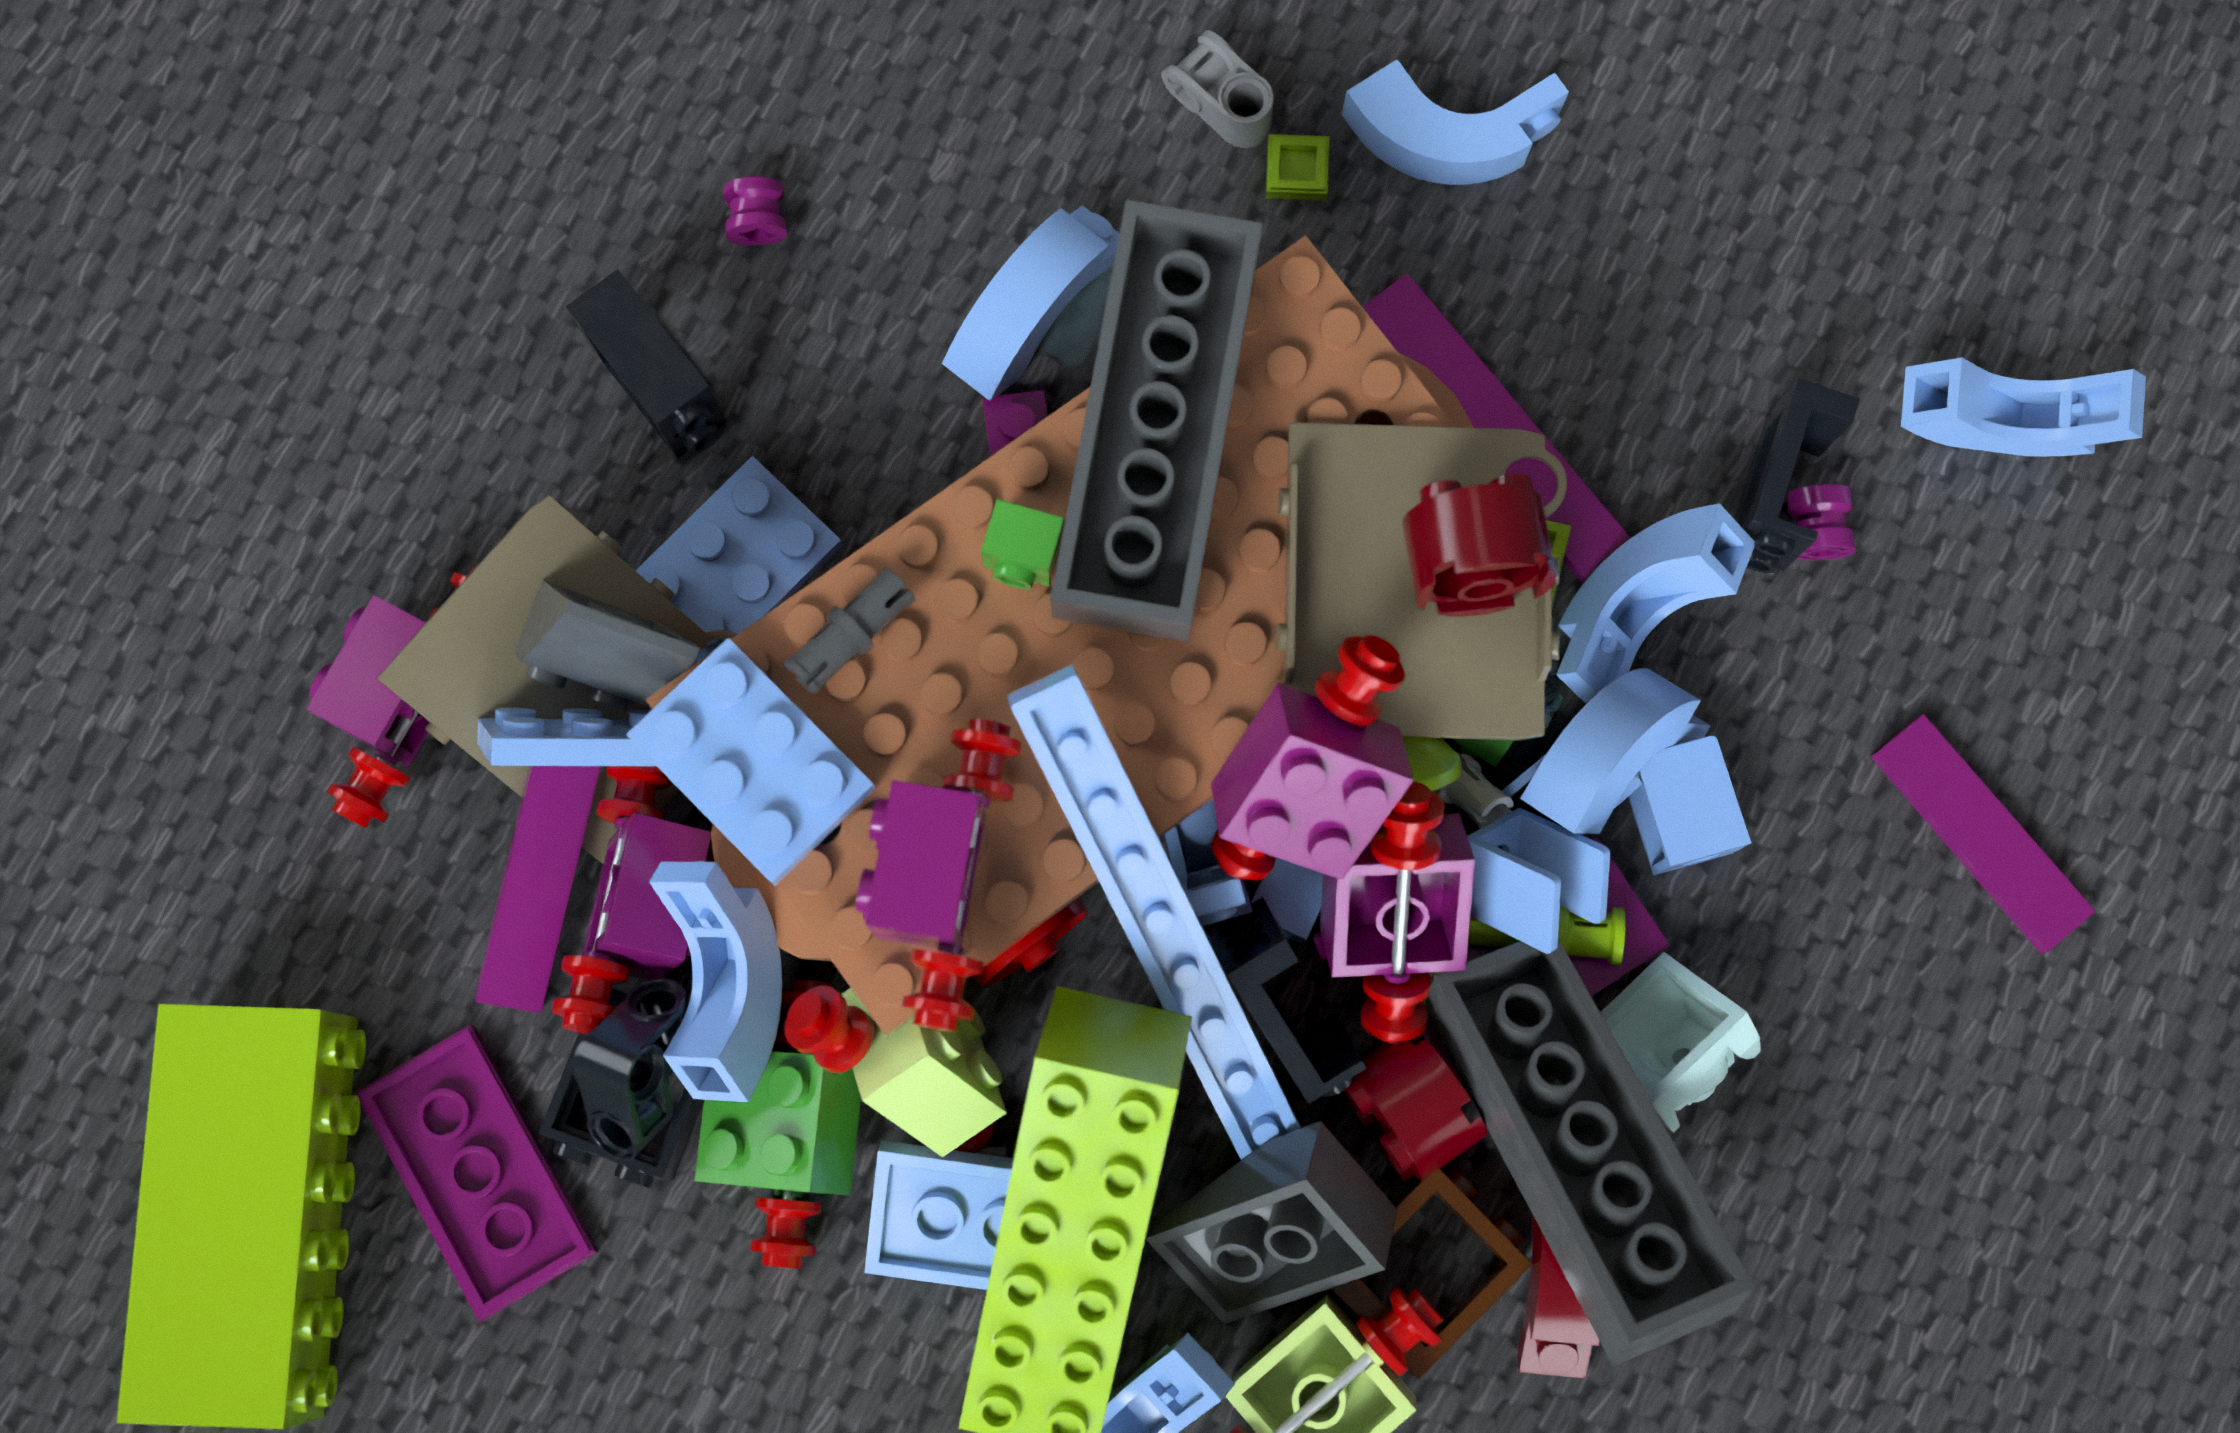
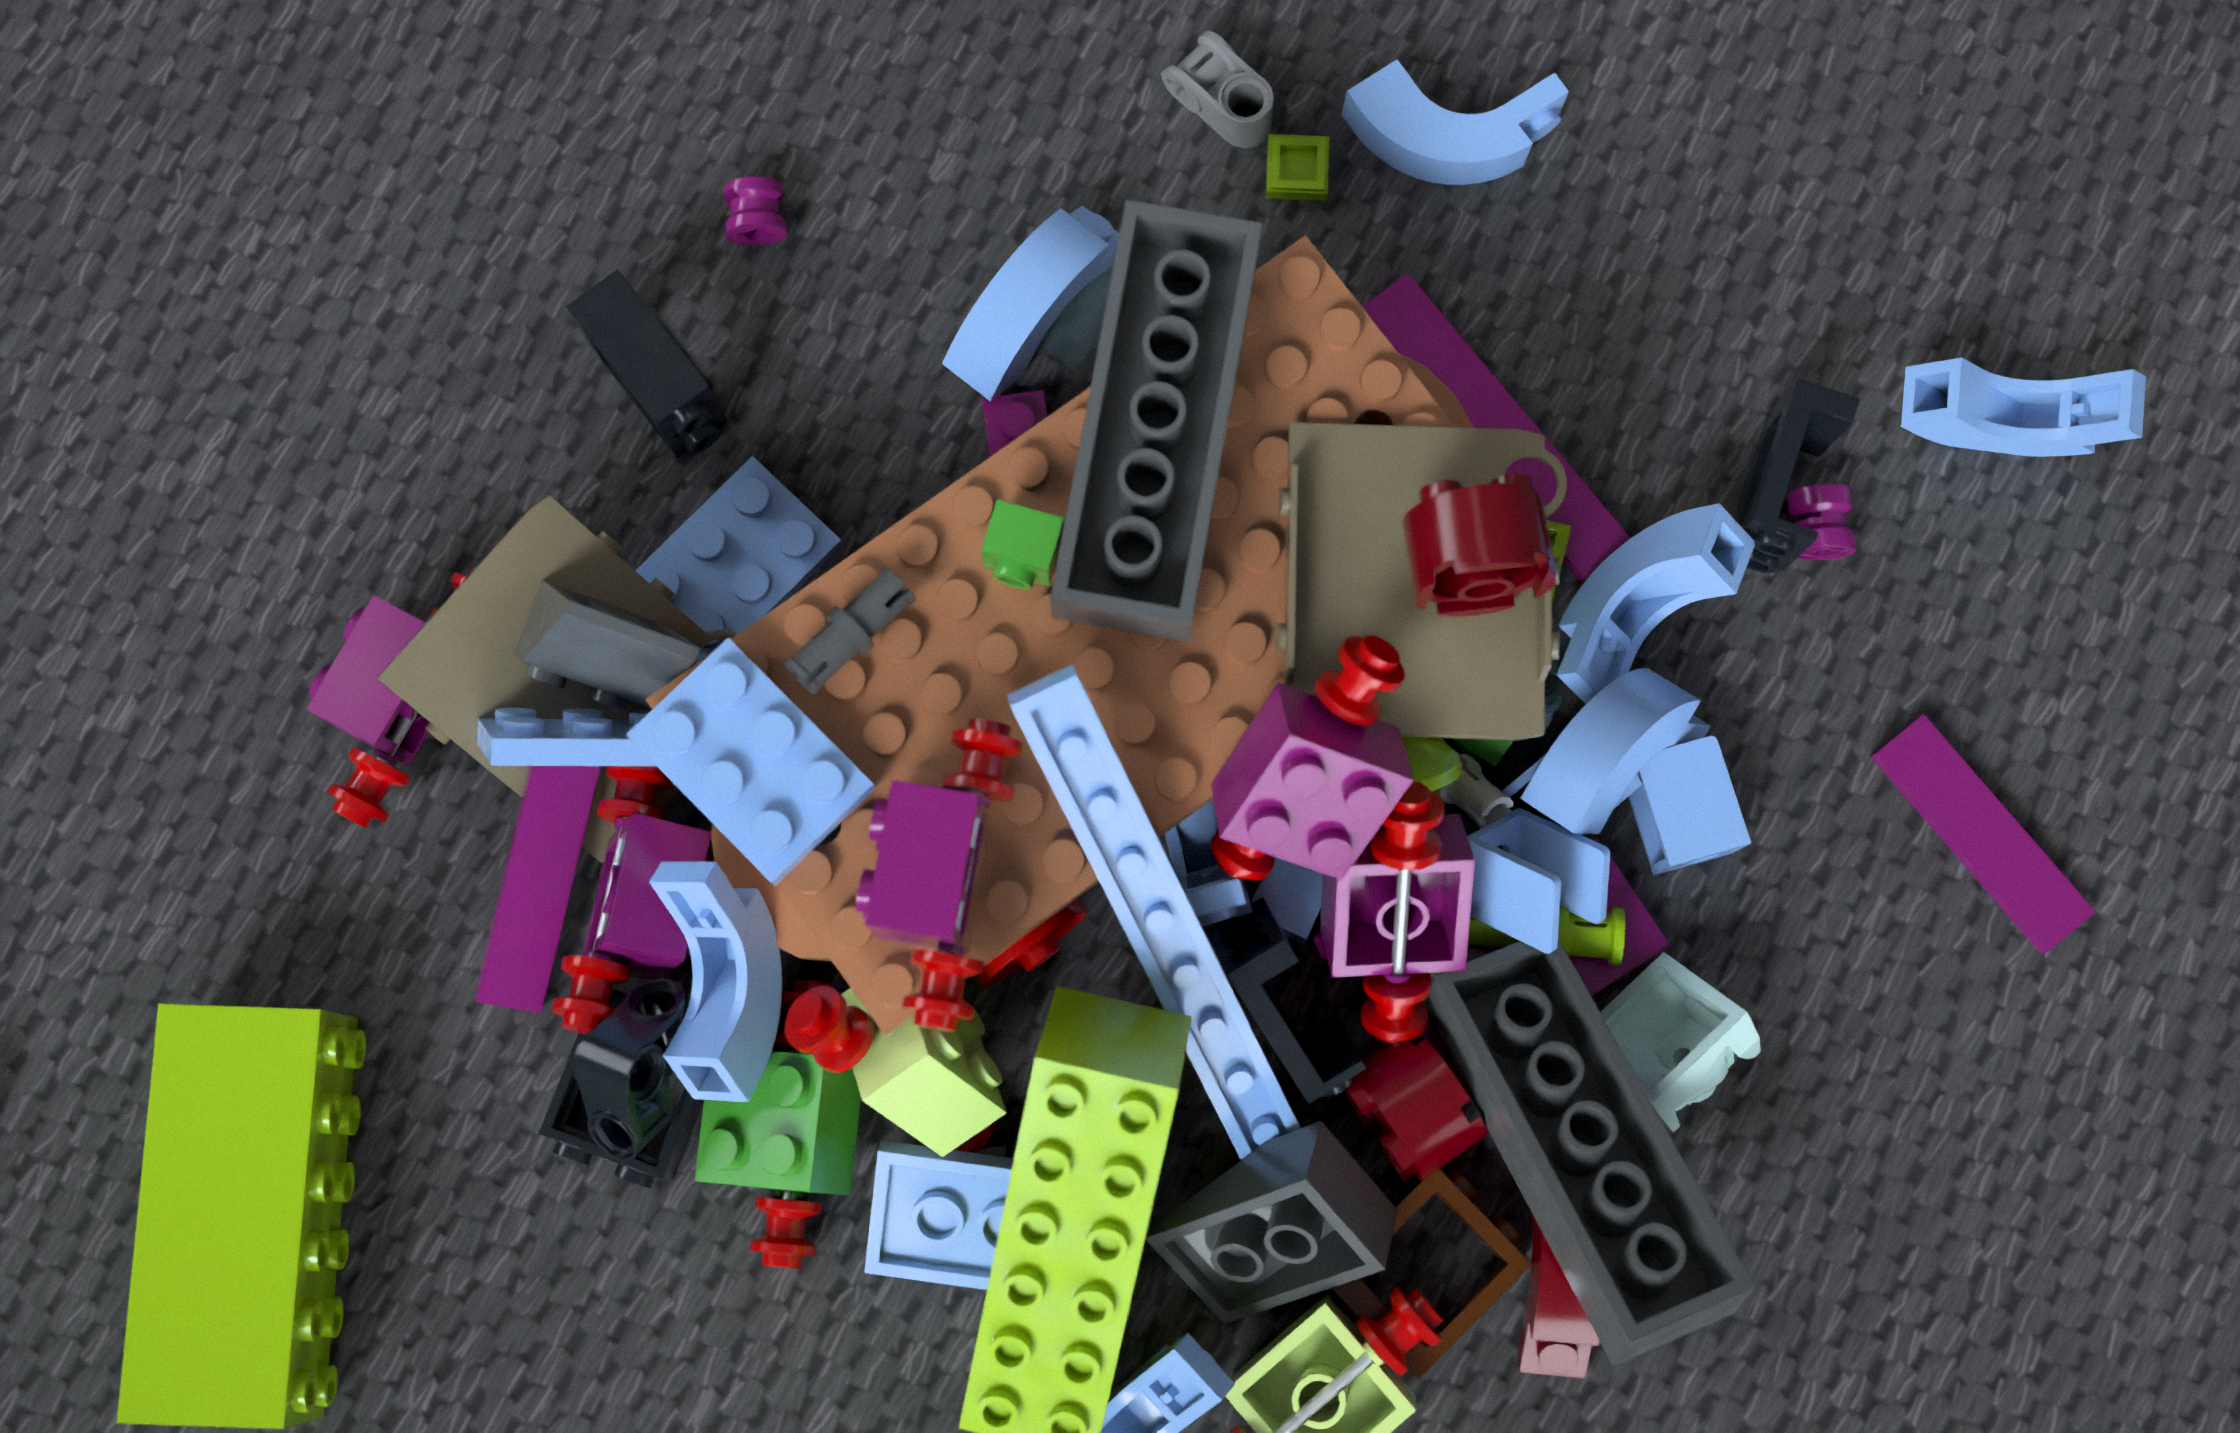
(476, 1173): magenta tile -> none

